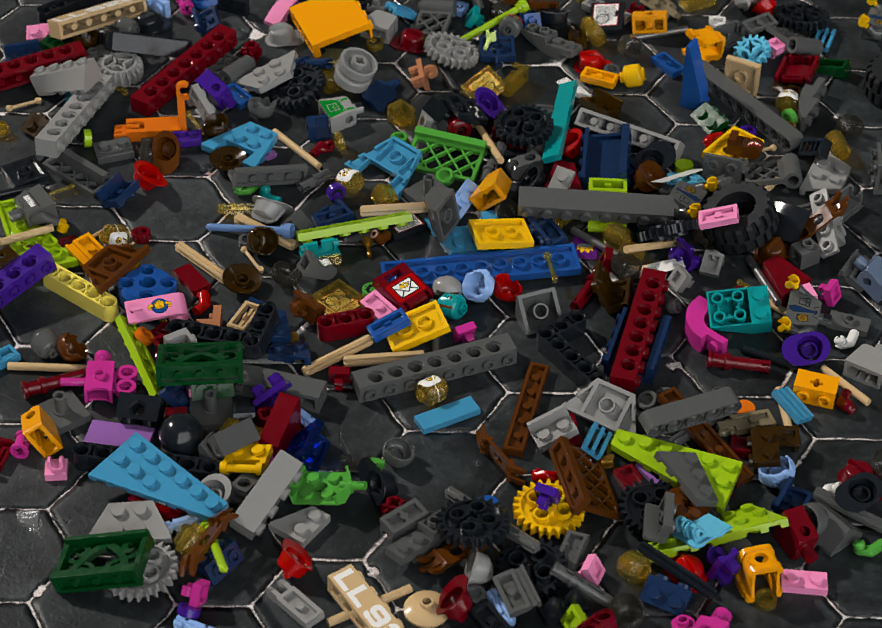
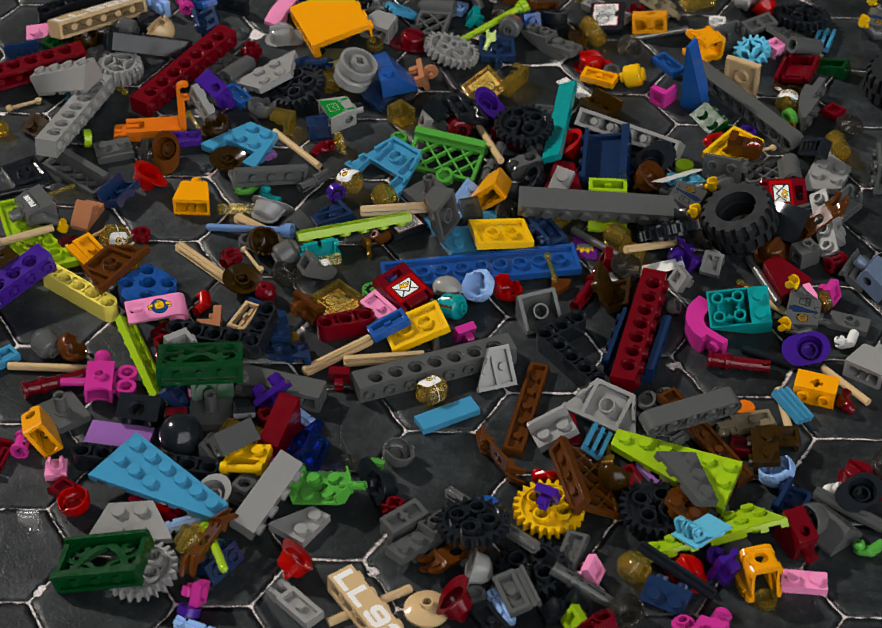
(60, 485): none -> dark red tile
(74, 501): none -> red hair
(85, 214): none -> nougat slope
(144, 336): orange tile -> none
(161, 27): none -> tan cylinder
(191, 279): dark red tile -> none
(192, 198): none -> light orange torso
(230, 256): none -> dark red gear
(265, 291): none -> dark red piece
(286, 118): none -> clear yellow panel
(286, 252): none -> dark grey head
(392, 76): none -> blue wedge
(470, 209): none -> clear smoke bracket
(497, 369): none -> light grey wing
(561, 285): none -> reddish brown tile
(613, 477): none -> dark brown hair
(659, 519): dark grey bracket -> none
(662, 97): none -> dark pink panel
(718, 216): bright pink plate -> none
(786, 189): none -> container
(826, 300): none -> clear yellow tile
(833, 111): none -> dark red tile
(834, 262): none -> dark red bush

